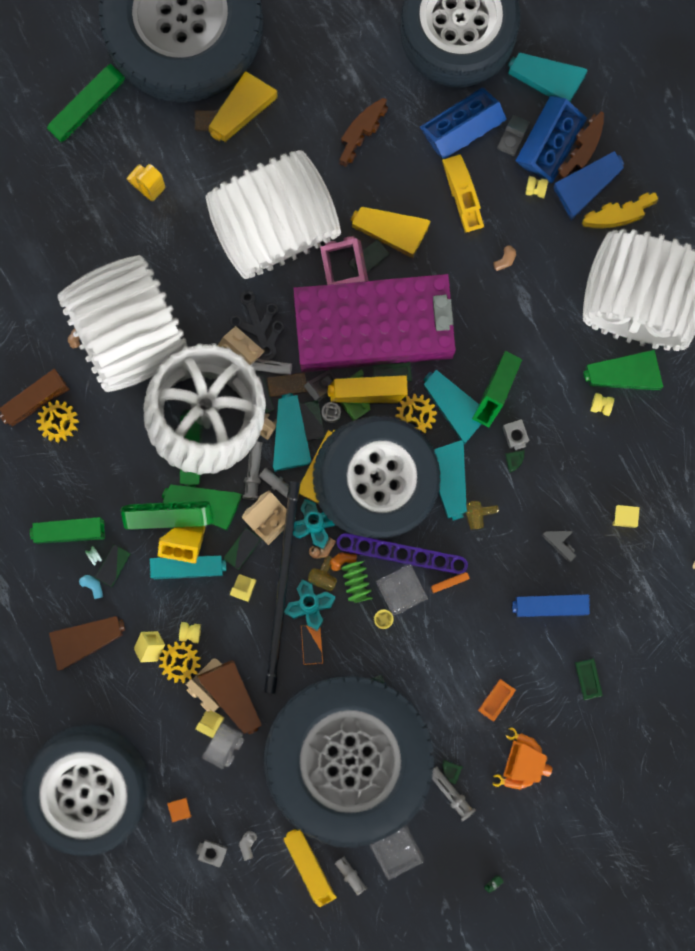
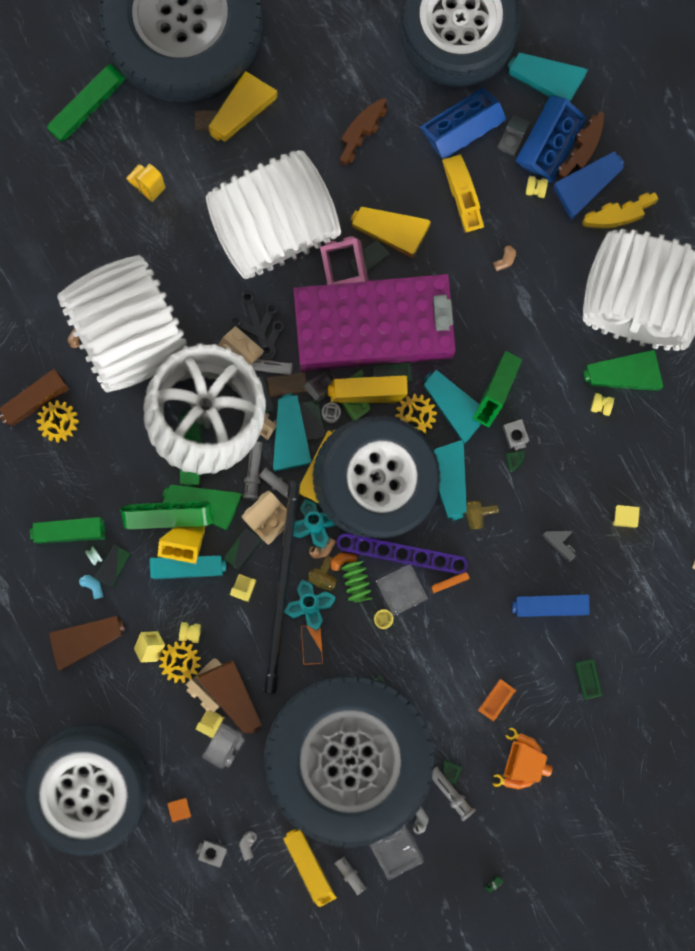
(420, 822): none -> light grey arm

